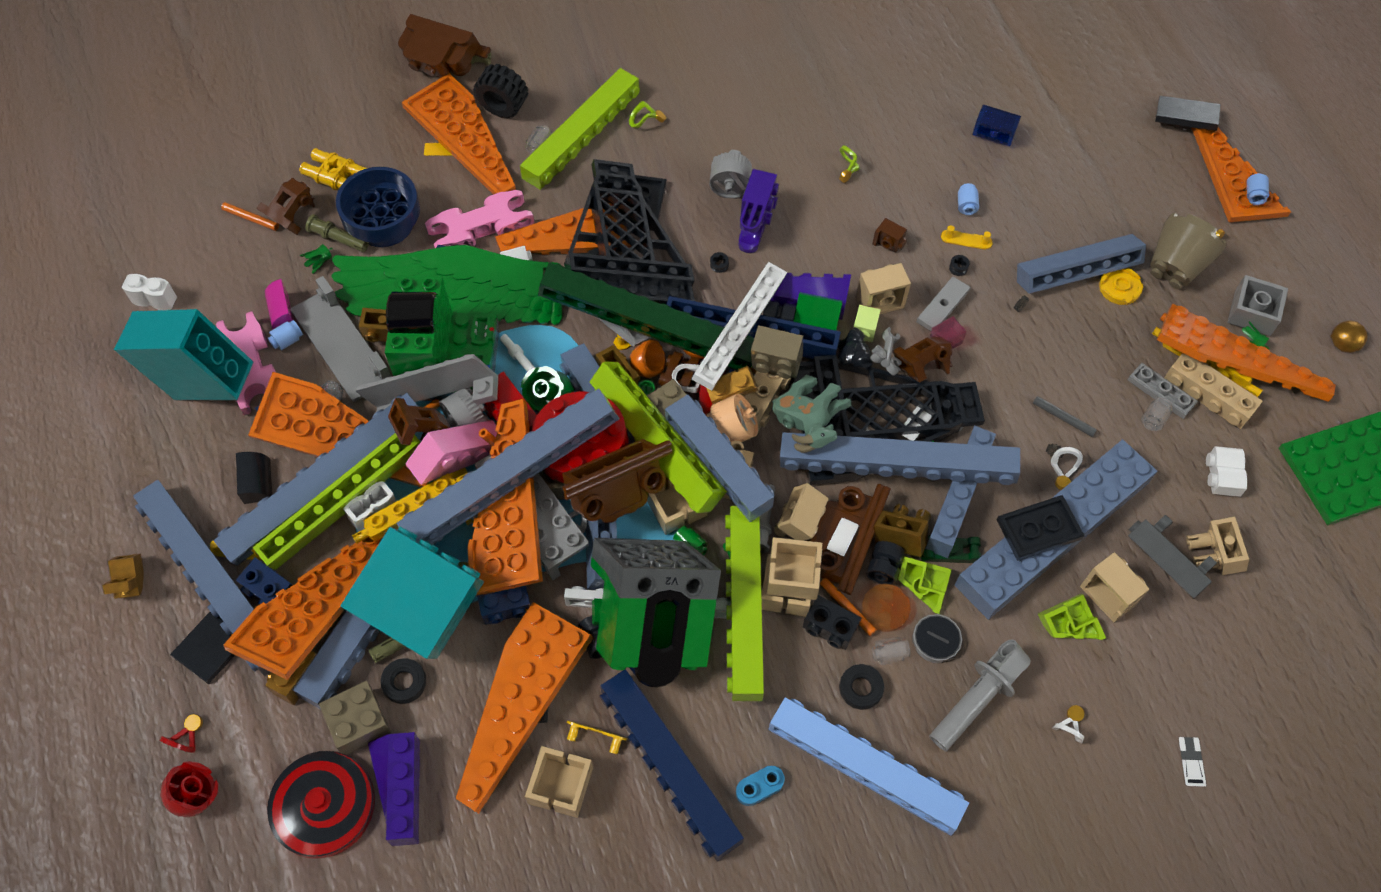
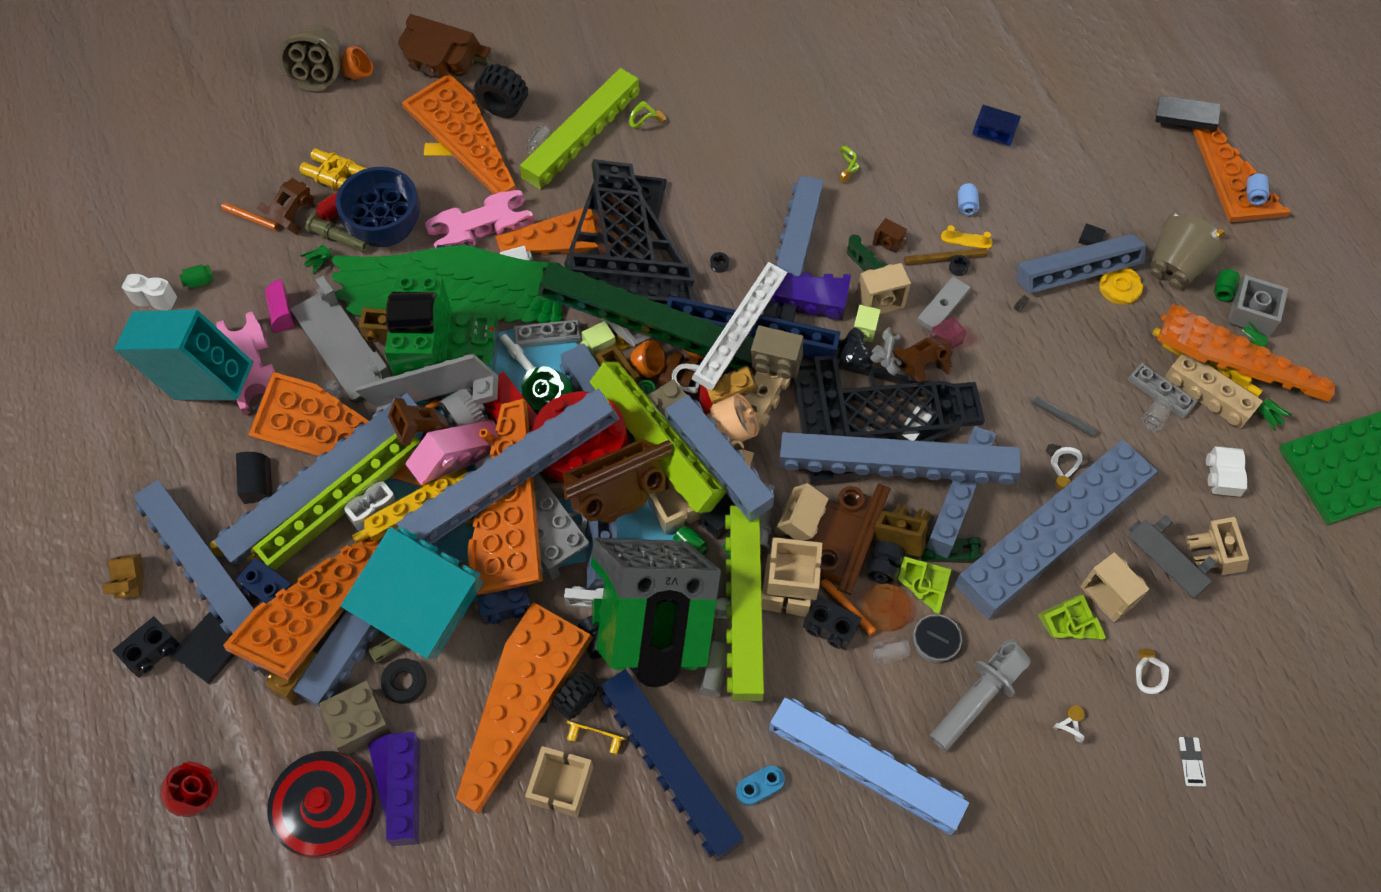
(143, 642): none -> black brick
(192, 724): red piece -> none
(196, 276): none -> green brick
(285, 335): light blue brick -> none
(311, 57): none -> dark tan cone
(327, 208): none -> red brick
(355, 63): none -> orange hat
(547, 333): none -> light grey tile
(576, 695): none -> black tyre
(598, 338): none -> yellowish green brick
(714, 672): none -> light grey brick
(715, 520): none -> black brick
(730, 174): light grey piece -> none
(756, 208): dark purple brick -> none
(799, 225): none -> sand blue brick
(809, 415): sand green animal -> none
(818, 311): green tile -> none
(842, 536): white sticker -> none
(857, 701): black tyre -> none
(861, 255): none -> dark green plate
(944, 256): none -> pearl gold bar
(1040, 527): black tile -> none
(1091, 235): none -> black tile
(1145, 656): none -> white piece
(1226, 284): none -> green brick
(1271, 412): none -> green piece
(1349, 336): pearl gold hair -> none

